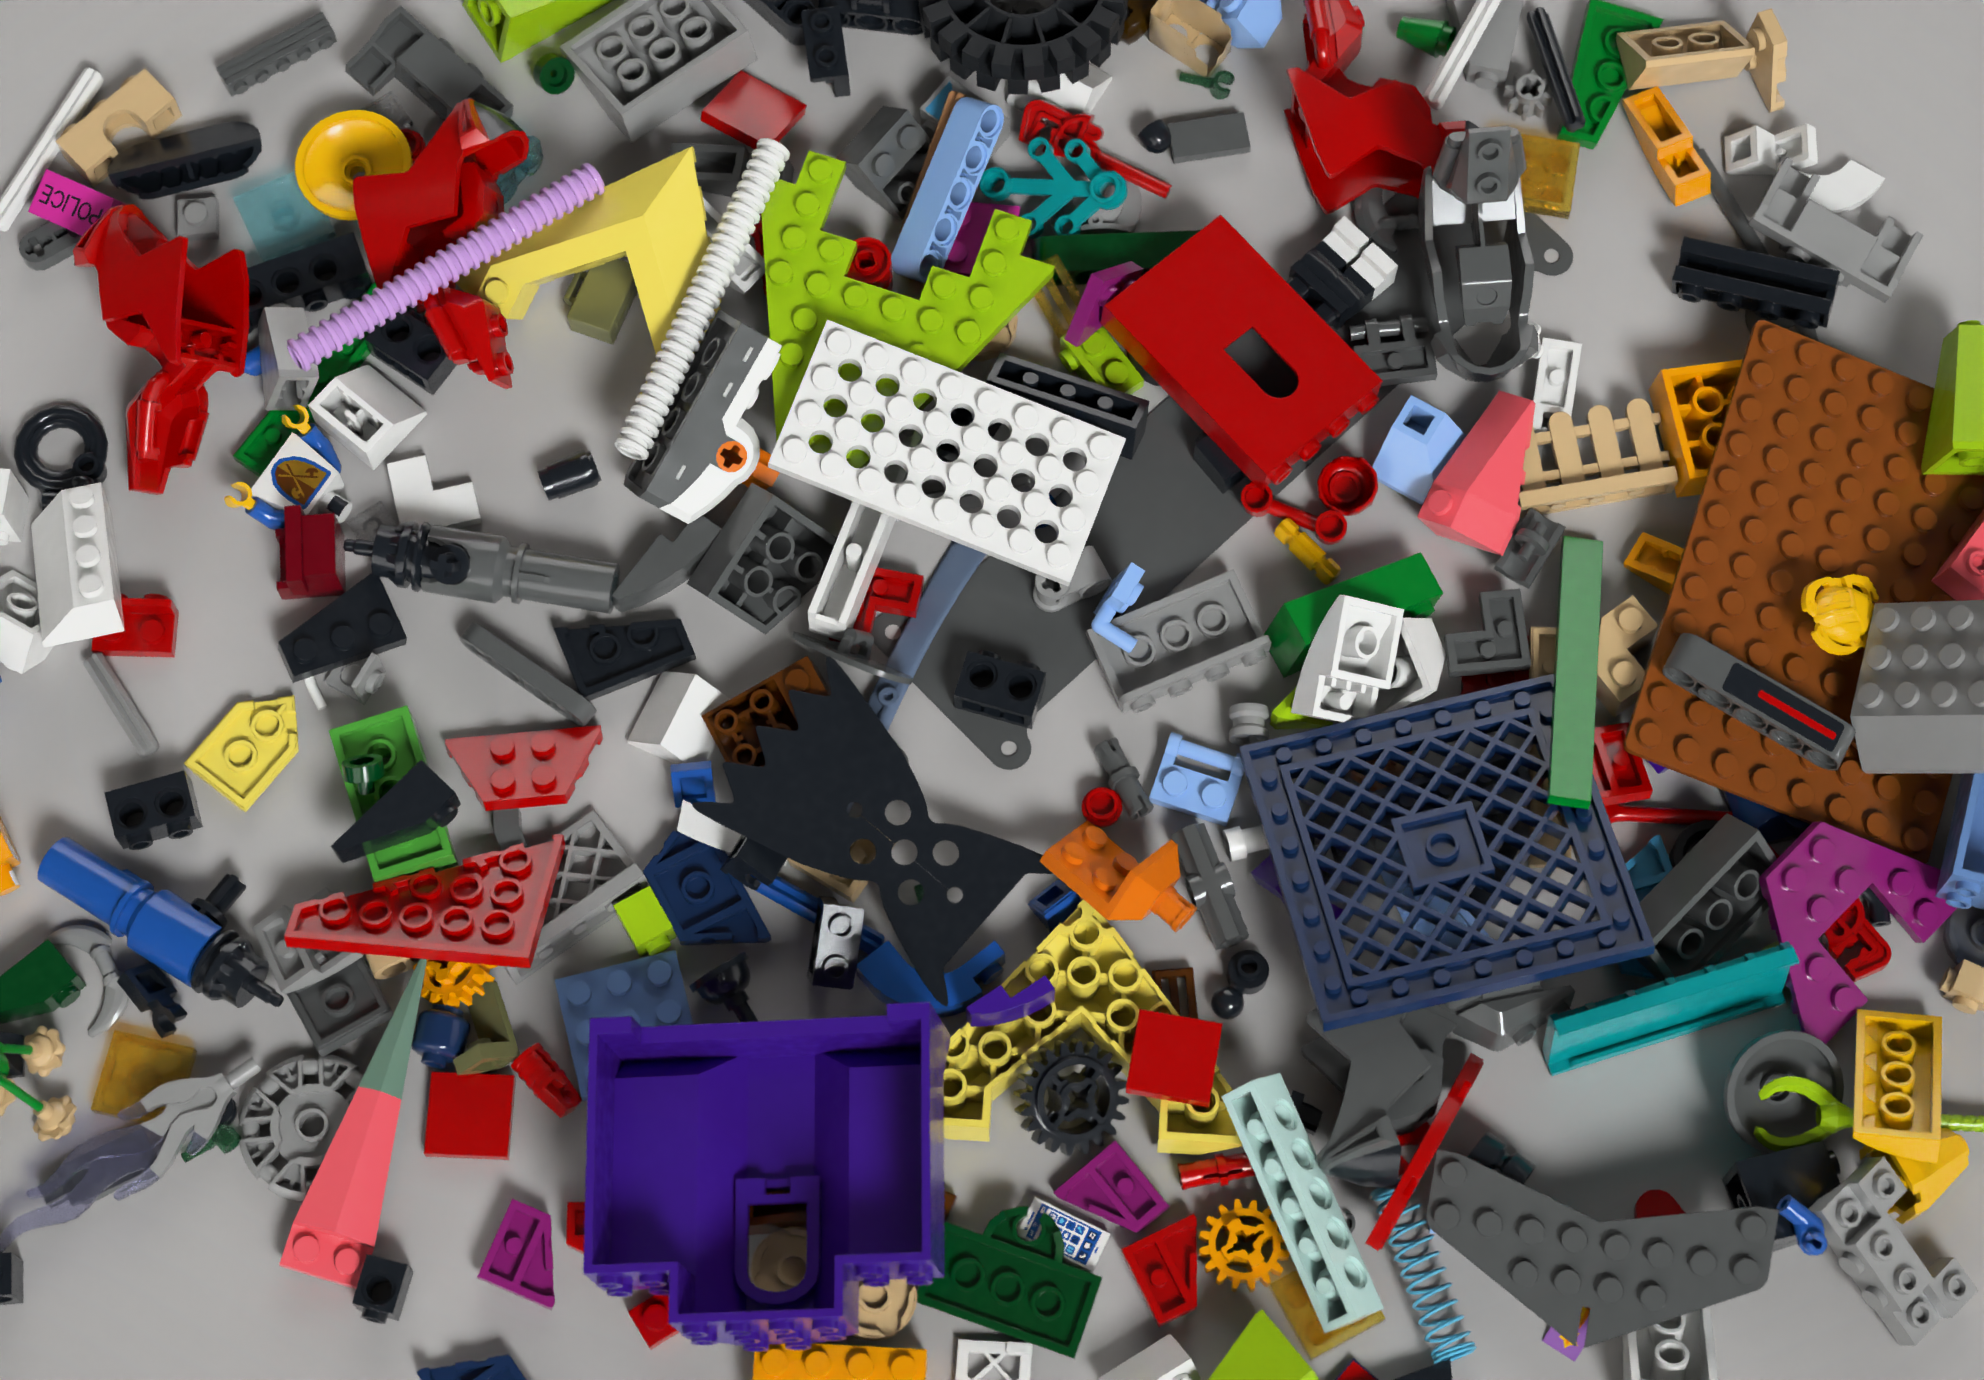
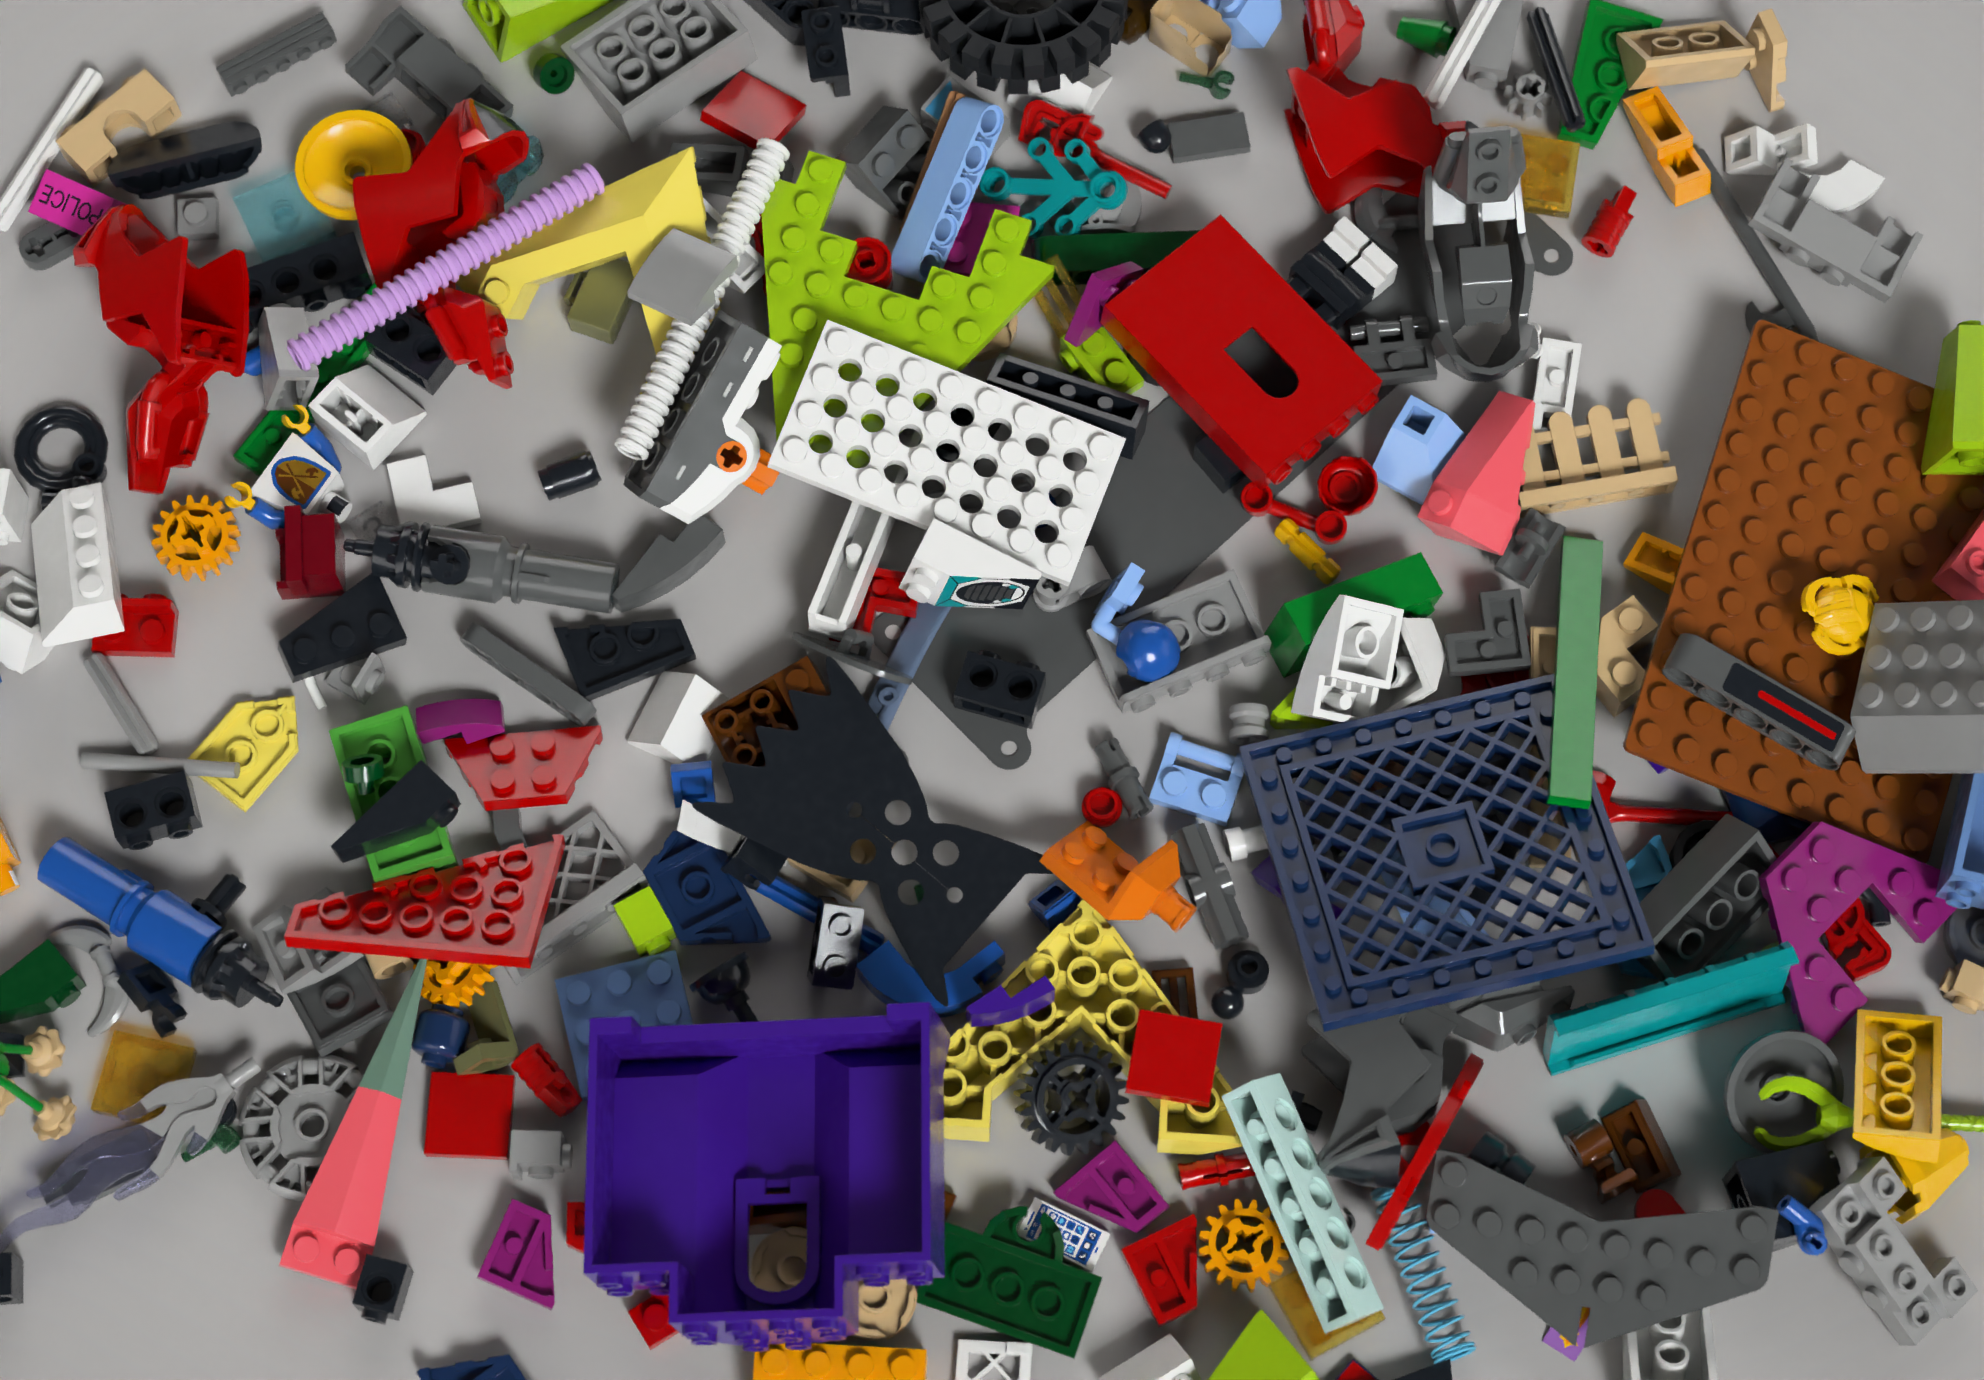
(159, 765): none -> light grey bar
(180, 547): none -> light orange gear
(471, 717): none -> magenta slope
(539, 1153): none -> light grey brick
(682, 276): none -> light grey slope
(763, 560): dark grey wedge -> none
(965, 572): none -> white slope
(1148, 650): none -> blue hair
(1591, 1148): none -> reddish brown leg
(1609, 224): none -> red hinge
(1617, 773): red wing -> none
(1641, 1144): none -> reddish brown slope
(1692, 413): light orange wedge -> none
(1755, 283): black brick -> none

